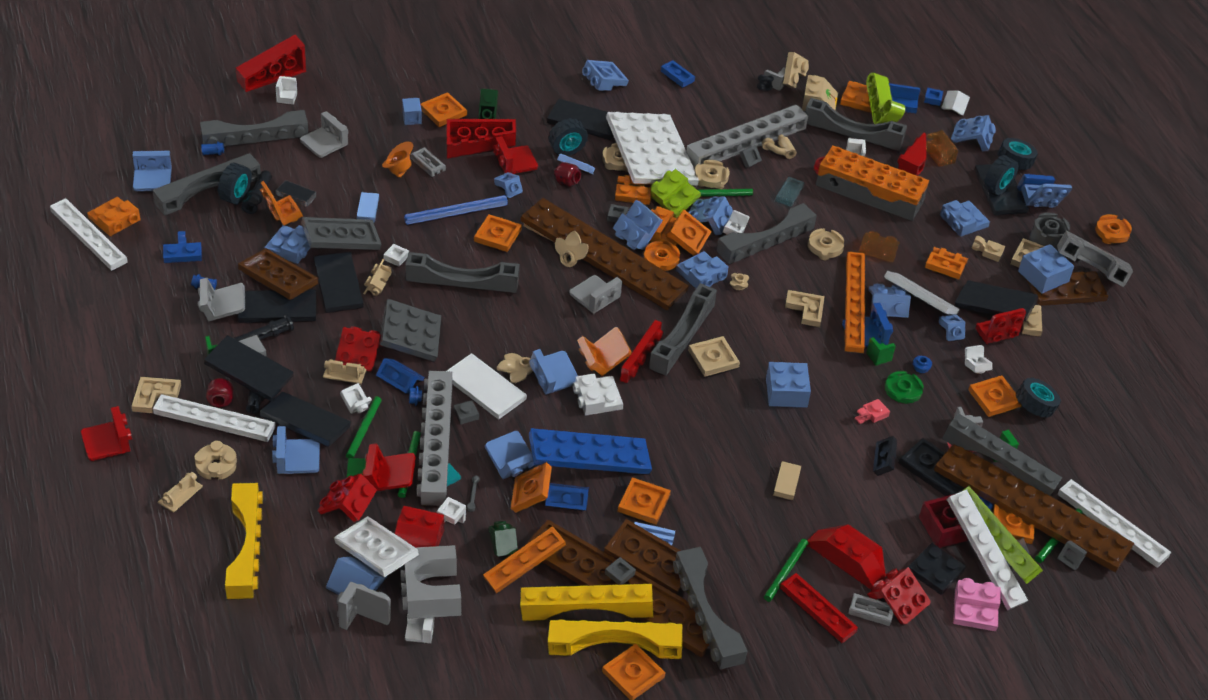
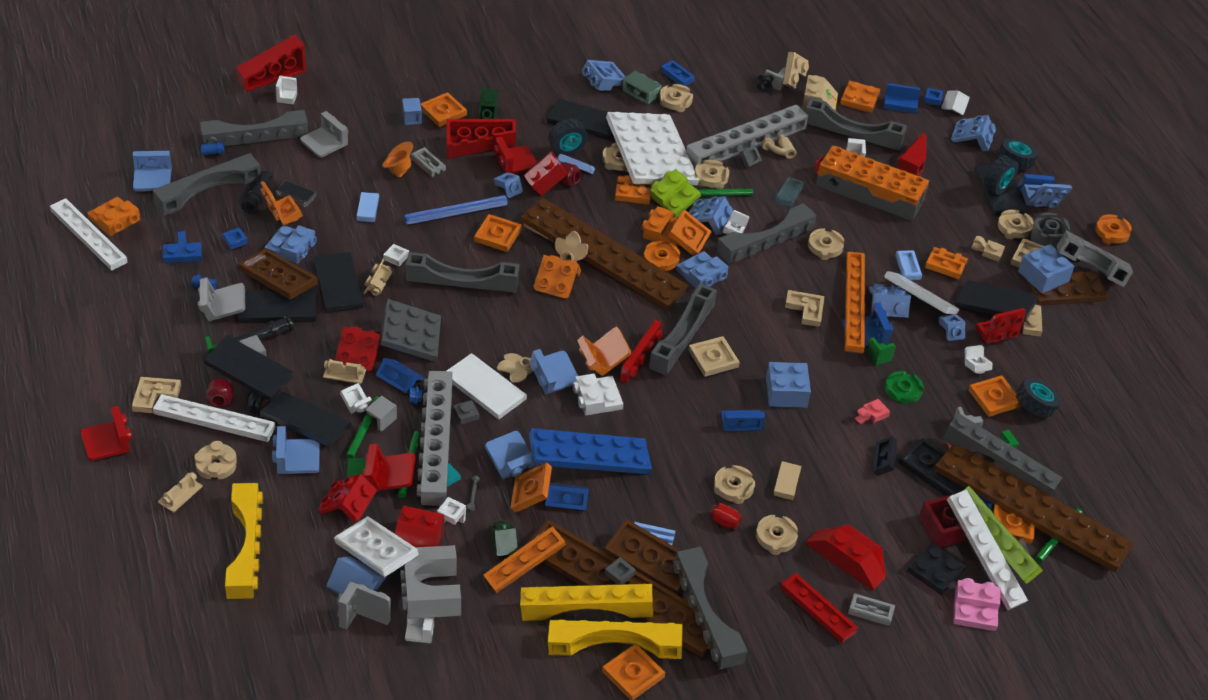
(234, 183): black wheel -> none
(235, 238): none -> blue plate
(341, 233): dark grey plate -> none
(383, 411): none -> light grey panel
(546, 173): none -> red slope
(556, 276): none -> orange bracket
(596, 293): light grey bracket -> none
(615, 212): dark grey plate -> none
(637, 226): medium blue plate -> none
(641, 87): none -> sand green brick
(644, 501): orange plate -> none
(676, 97): none -> tan plate
(725, 516): none -> red brick
(730, 492): none -> tan plate
(739, 281): tan plate -> none
(742, 420): none -> blue panel
(774, 543): none -> tan plate
(785, 570): green bar -> none
(879, 246): clear orange bracket -> none
(881, 102): lime beam -> none
(902, 594): red bracket -> none
(908, 265): none -> light blue tile
(922, 364): blue plate -> none
(941, 148): clear orange hinge -> none
(963, 217): medium blue plate -> none
(1020, 229): none -> tan plate
(1072, 555): dark grey plate -> none
(1106, 516): white plate -> none

